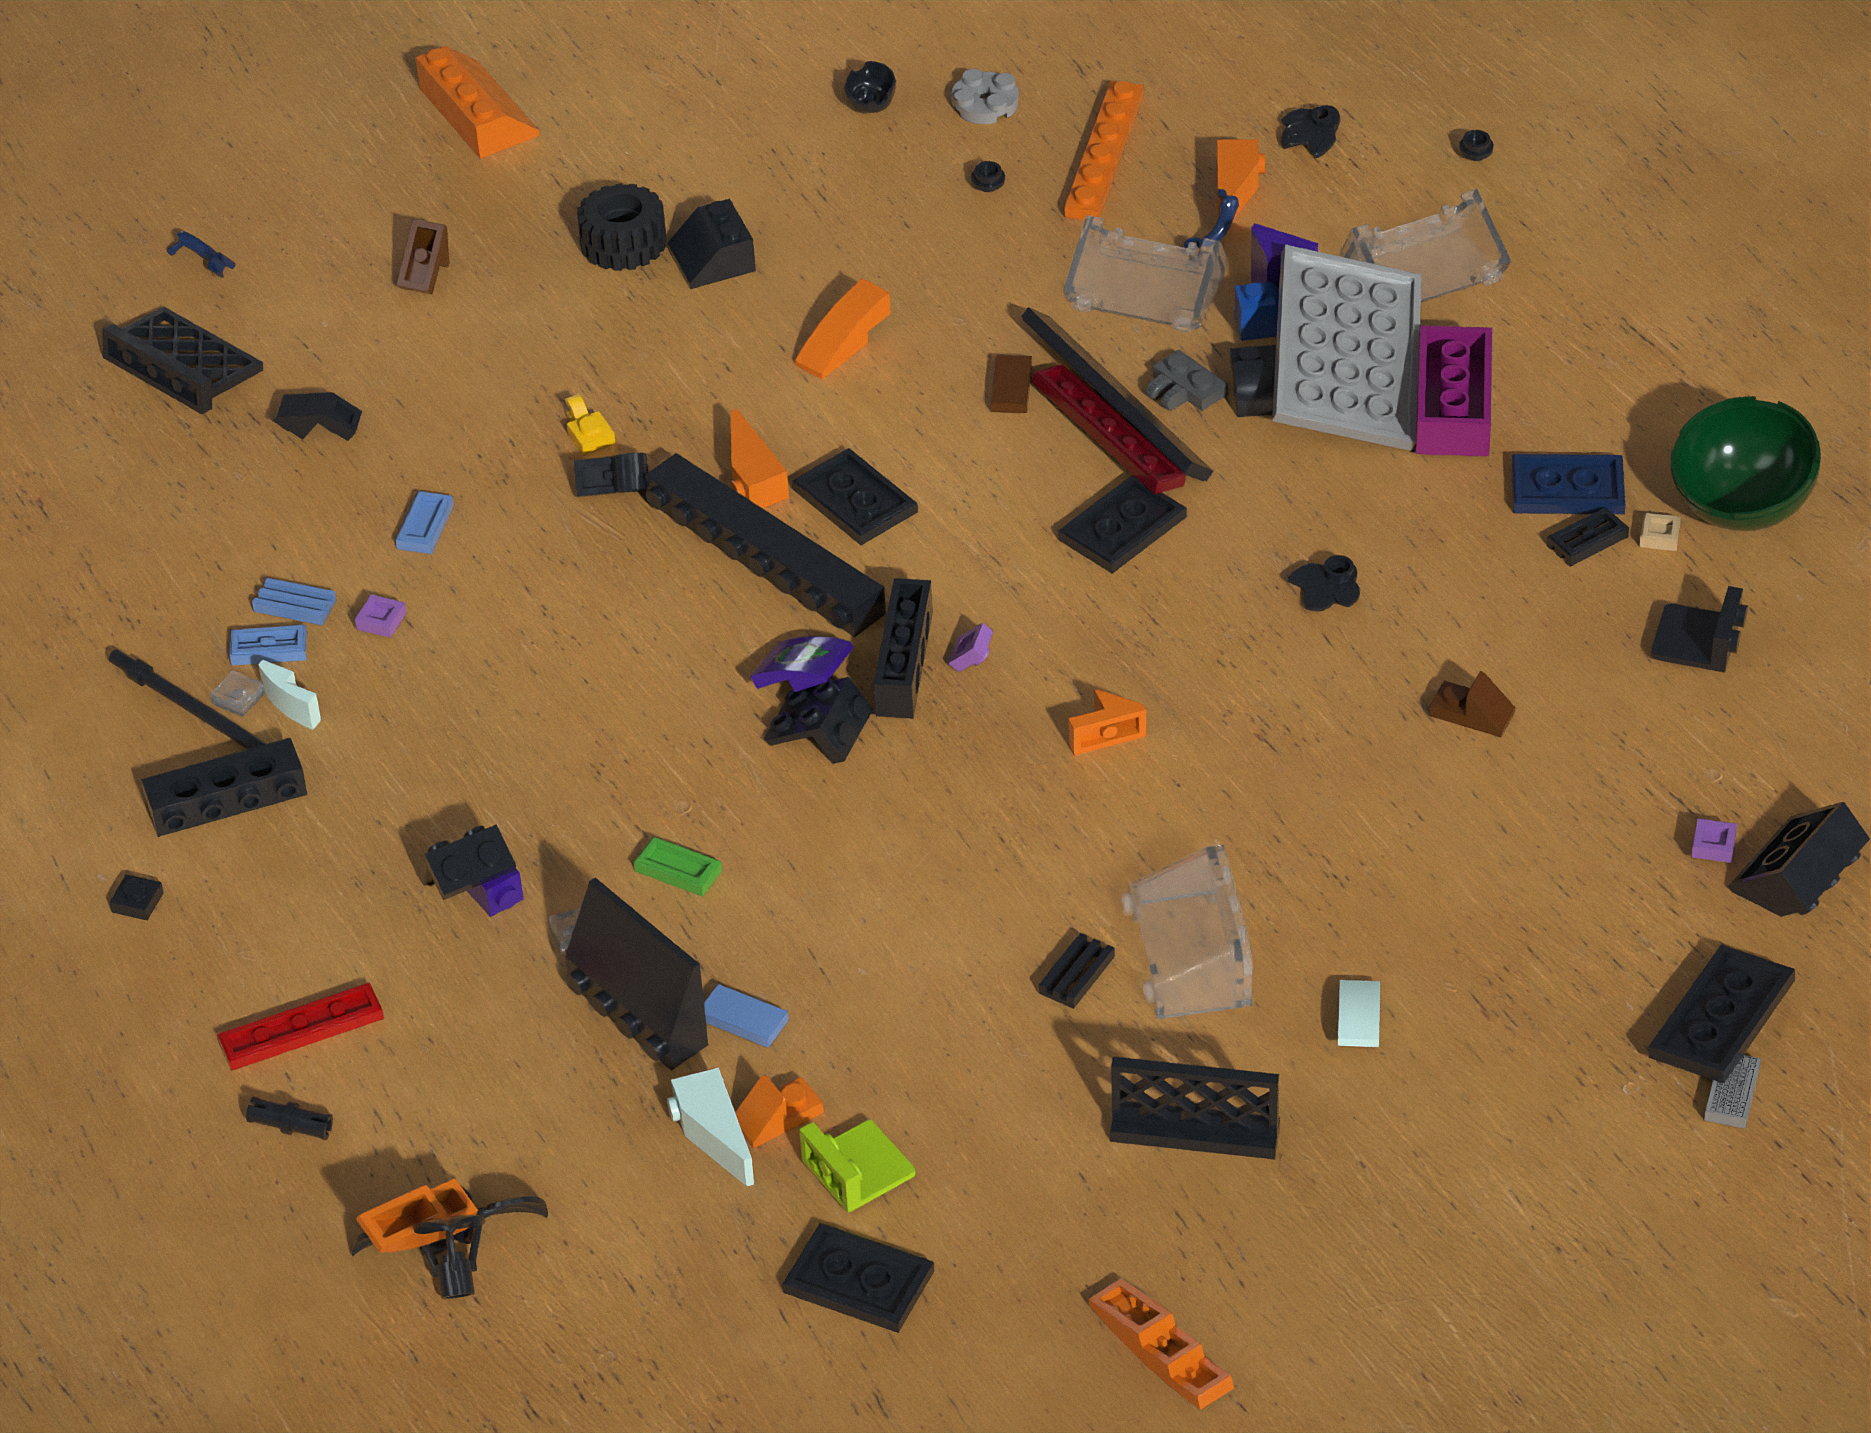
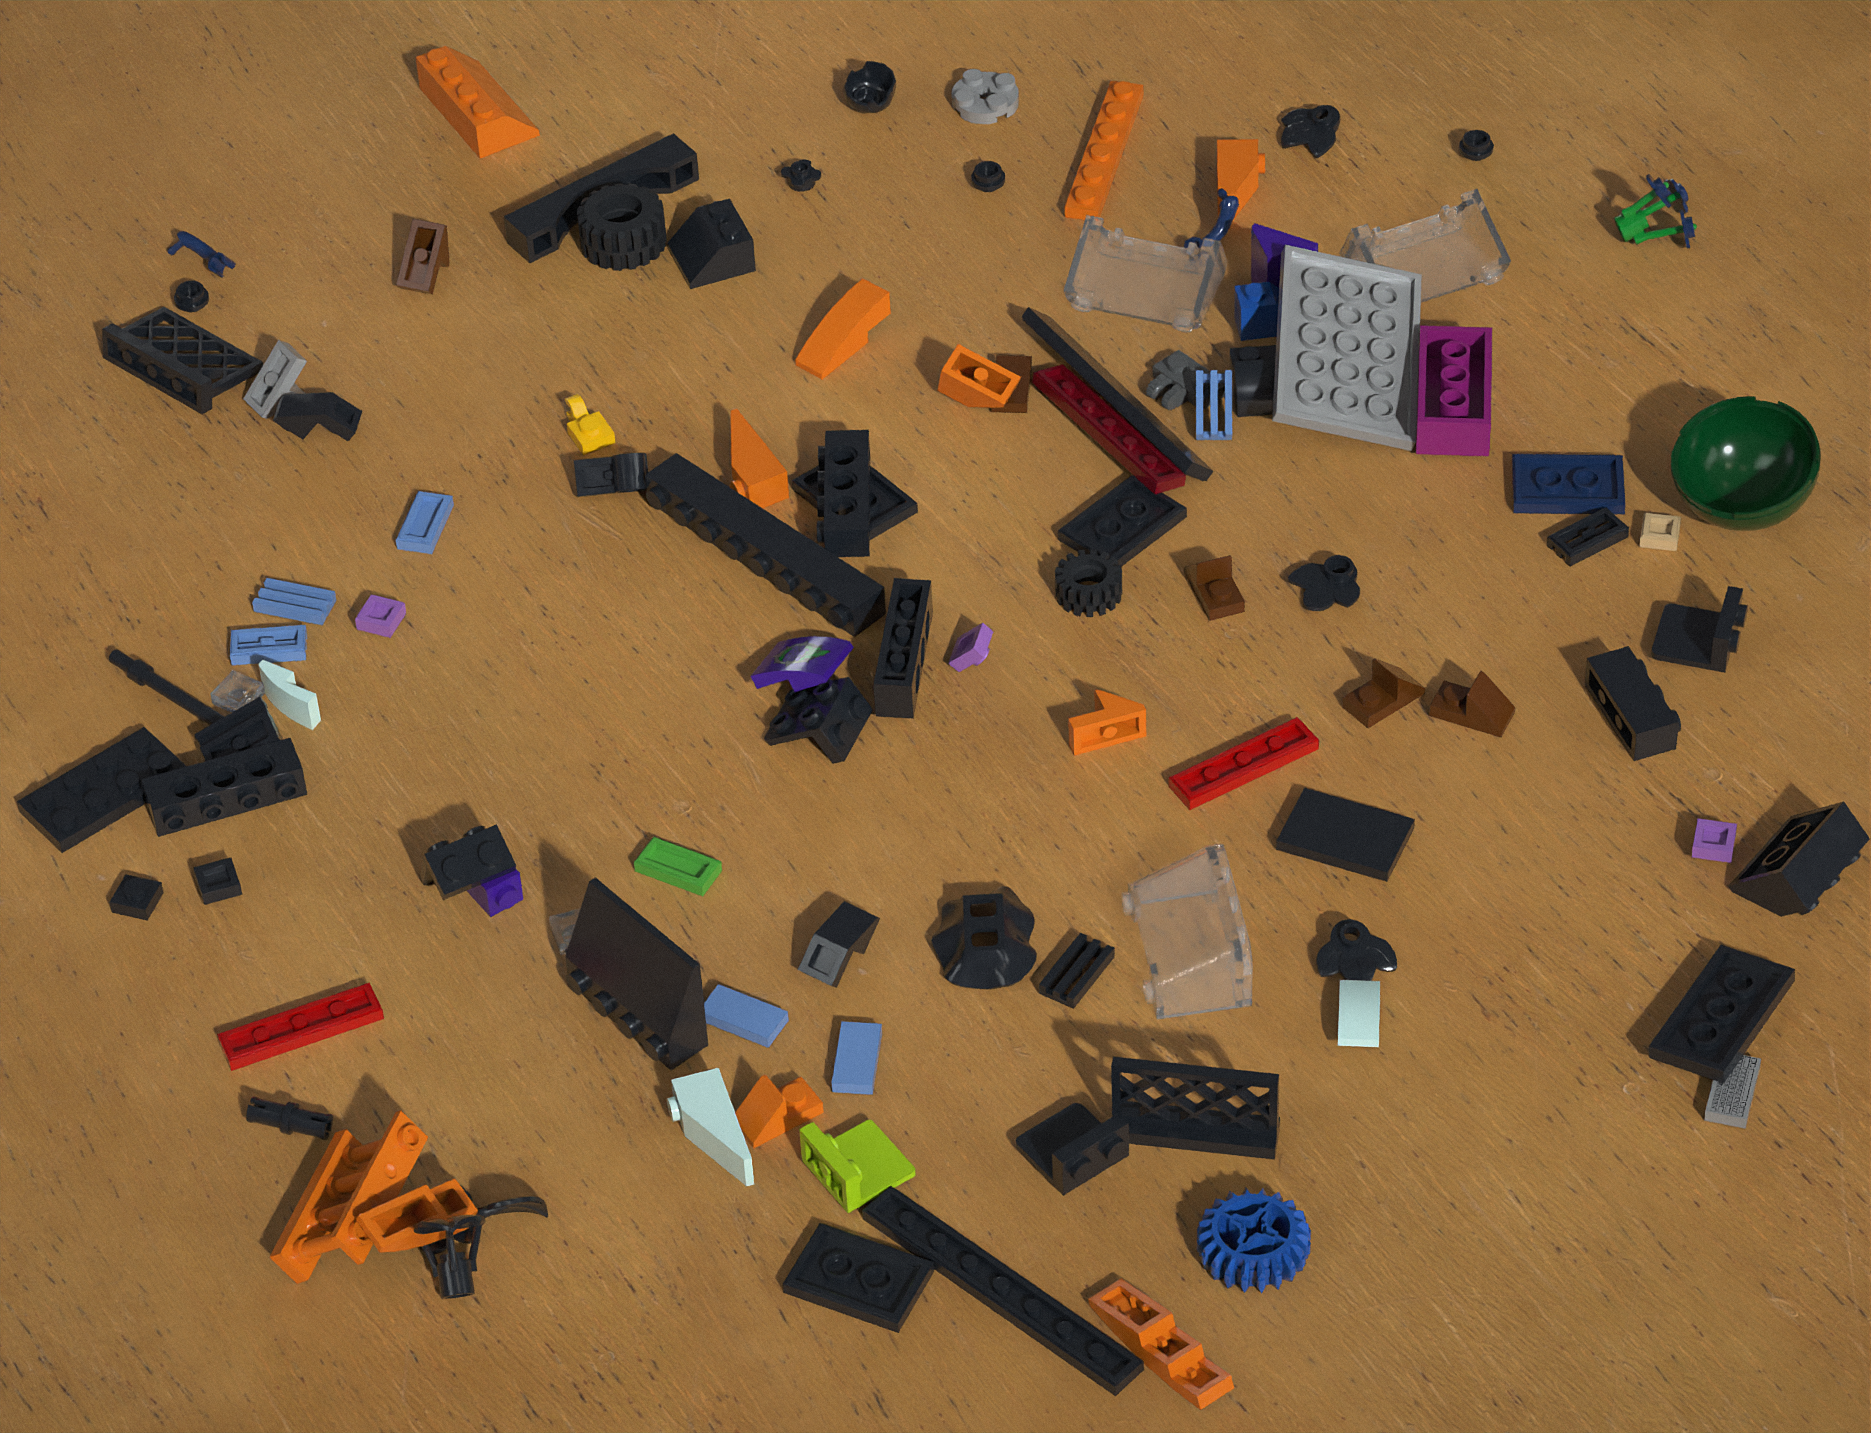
(97, 790): none -> black plate
(191, 296): none -> black plate
(217, 881): none -> black plate
(239, 731): none -> black plate
(275, 379): none -> light grey slope
(342, 1187): none -> orange fence
(545, 222): none -> black arch
(801, 175): none -> black plate
(834, 942): none -> black slope
(845, 493): none -> black brick
(857, 1058): none -> medium blue tile
(976, 380): none -> orange slope
(986, 965): none -> black piece
(1004, 1291): none -> black tile
(1074, 1146): none -> black bracket
(1088, 597): none -> black tyre
(1214, 378): none -> medium blue tile
(1215, 587): none -> reddish brown slope
(1243, 763): none -> red tile
(1252, 1231): none -> blue gear
(1345, 834): none -> black tile
(1355, 958): none -> black plate
(1383, 695): none -> reddish brown slope
(1632, 703): none -> black brick
(1633, 219): none -> green plant

